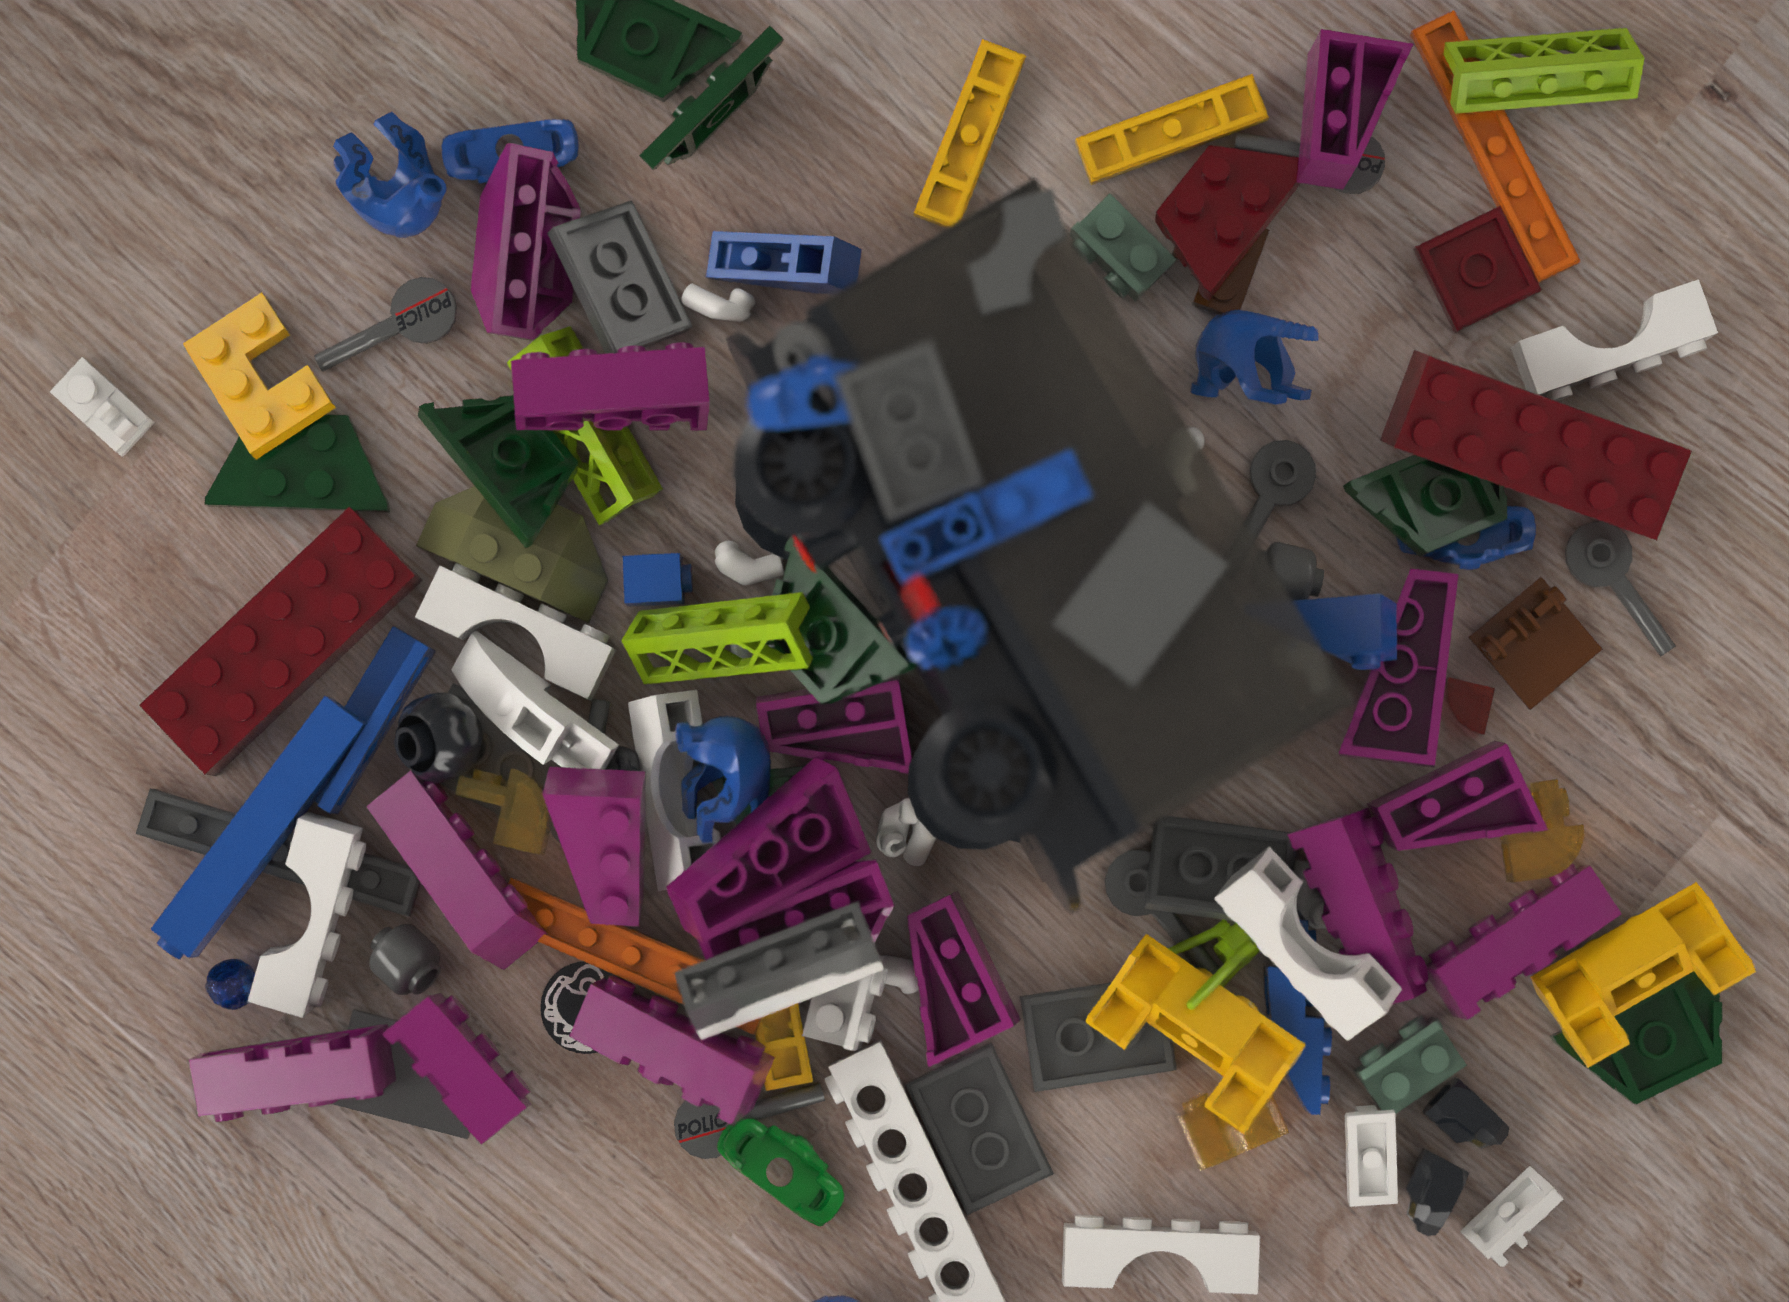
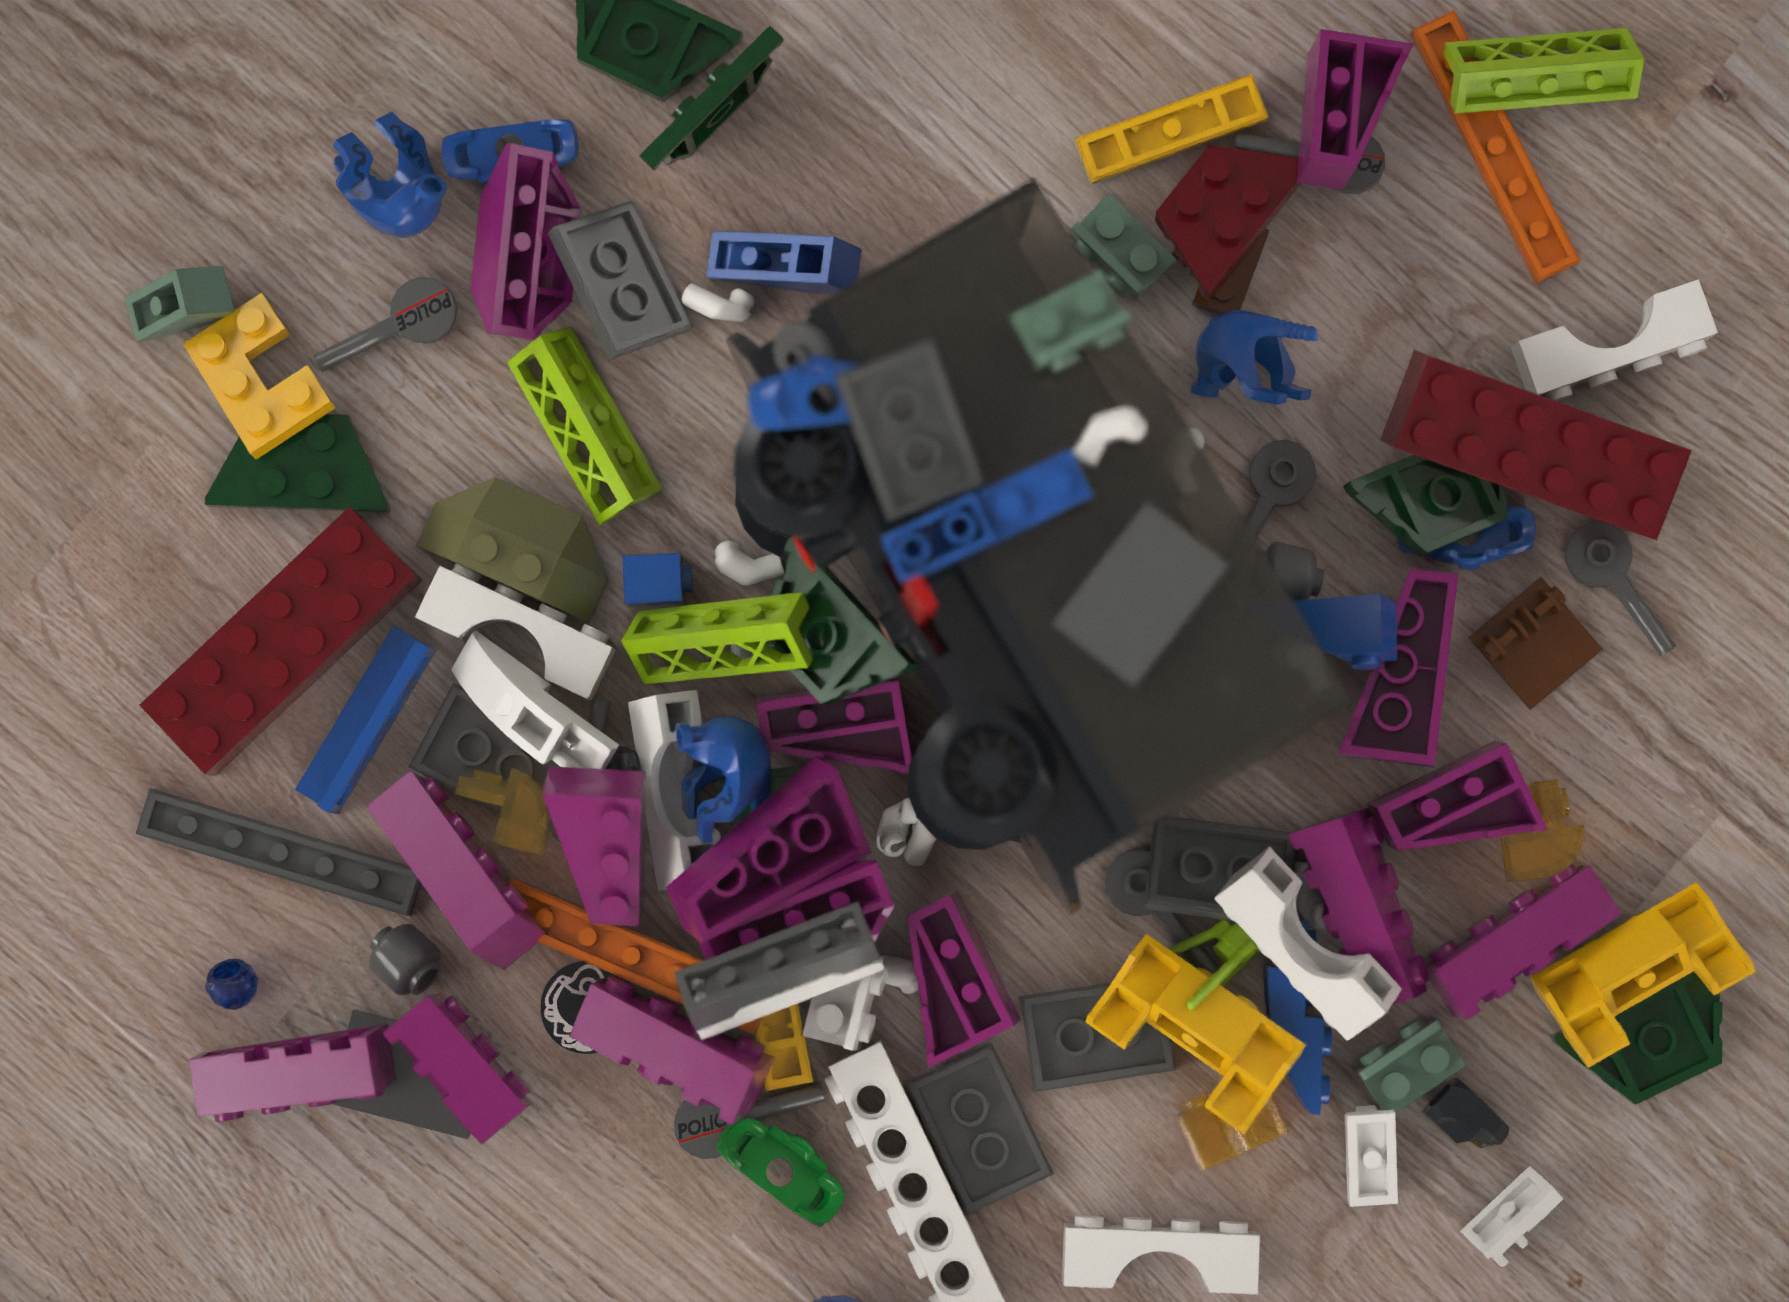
(102, 407): white plate -> none
(179, 302): none -> sand green slope
(258, 830): blue brick -> none
(323, 857): white arch -> none
(438, 737): black plant -> none
(512, 468): dark green wing -> none
(612, 388): magenta wedge -> none
(961, 625): blue gear -> none
(969, 134): yellow plate -> none
(1004, 274): dark grey tile -> none
(1071, 322): none -> sand green bracket
(1108, 426): none -> white arm
(1433, 1191): black rock -> none
(1469, 703): clear red tile -> none
(1477, 269): dark red tile -> none

